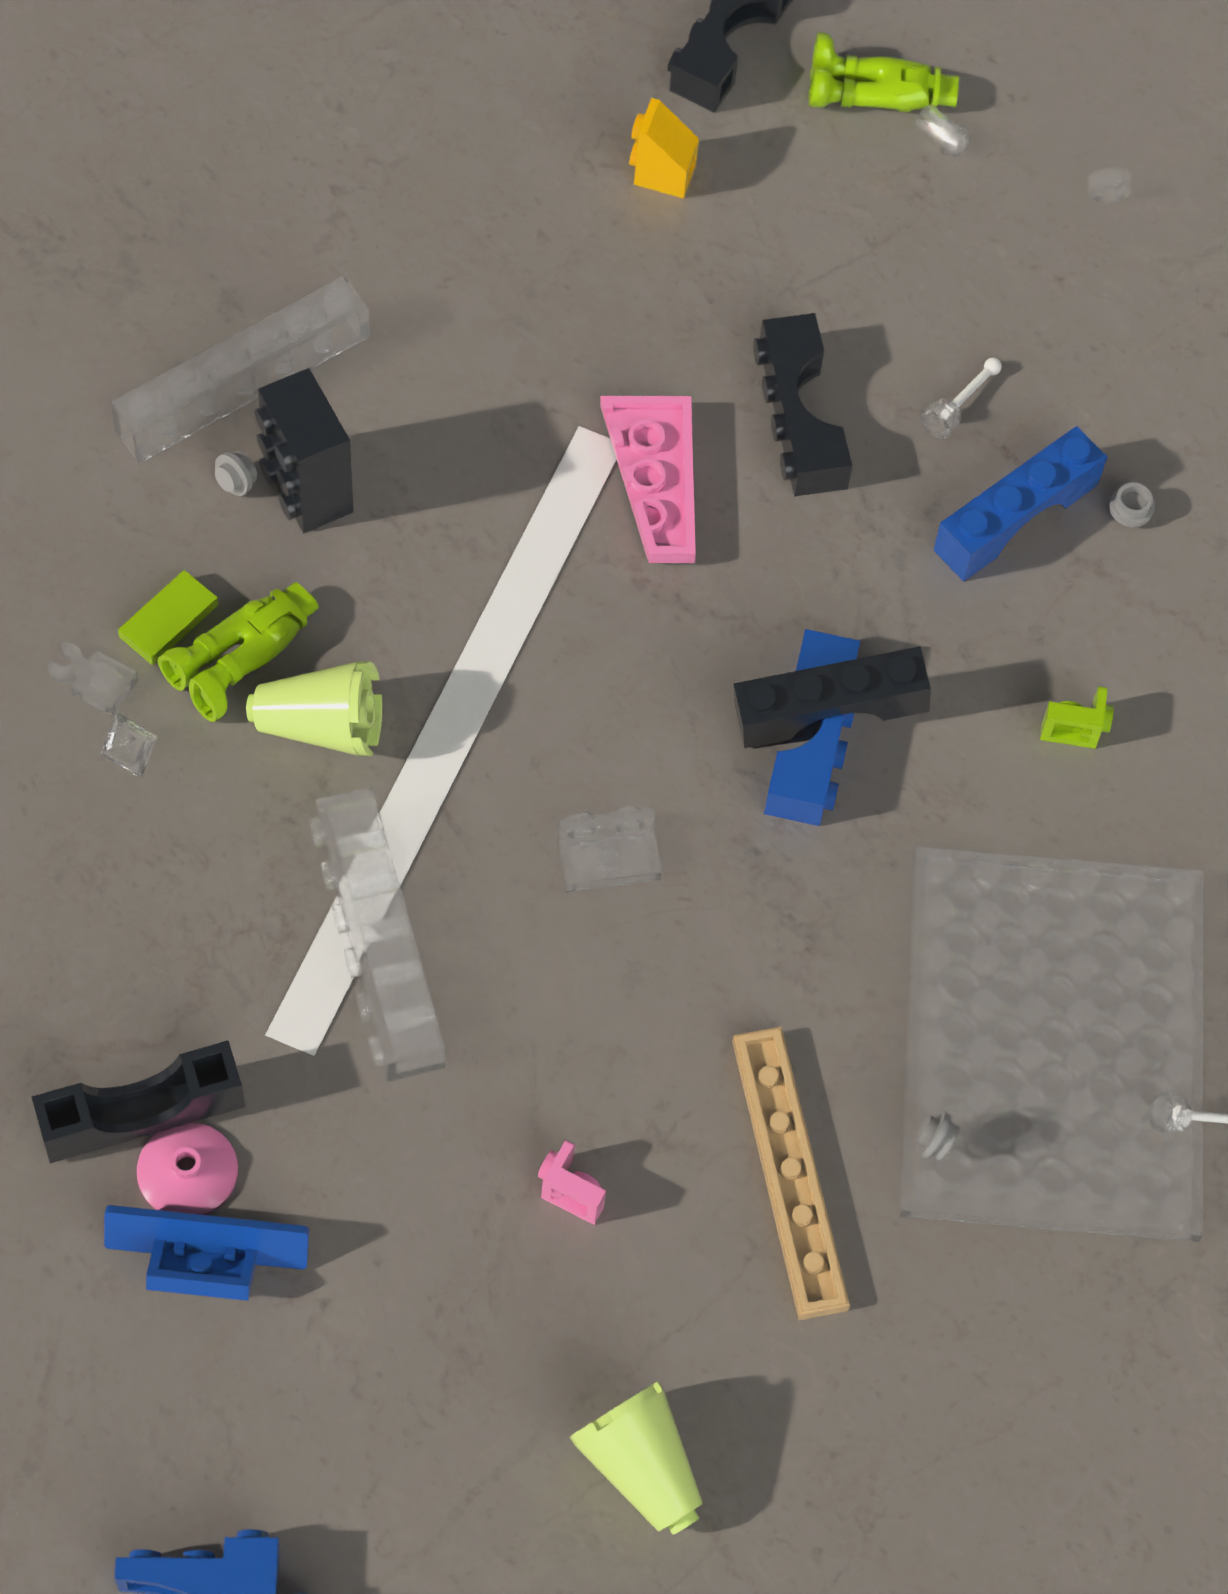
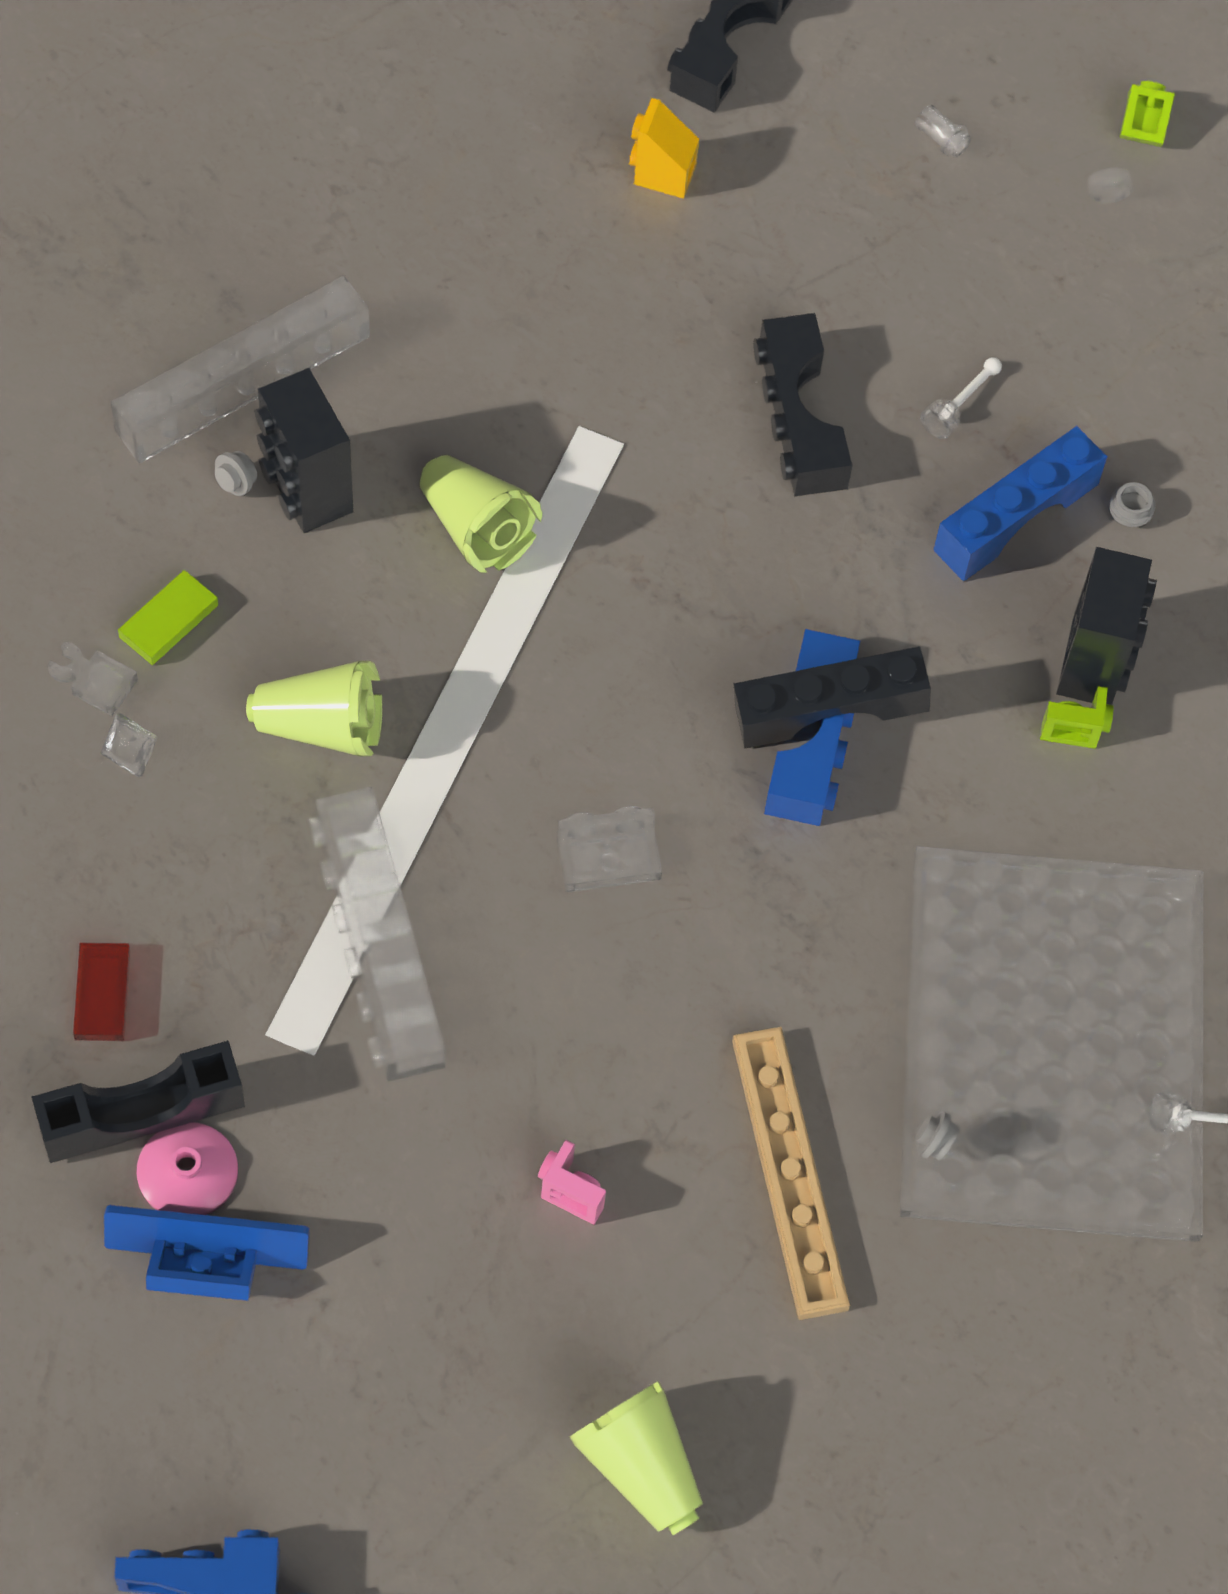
(101, 992): none -> clear red tile
(261, 630): lime piece -> none
(480, 512): none -> yellowish green cone
(656, 466): bright pink wing -> none
(876, 81): lime piece -> none
(1107, 626): none -> black brick
(1147, 113): none -> lime bracket

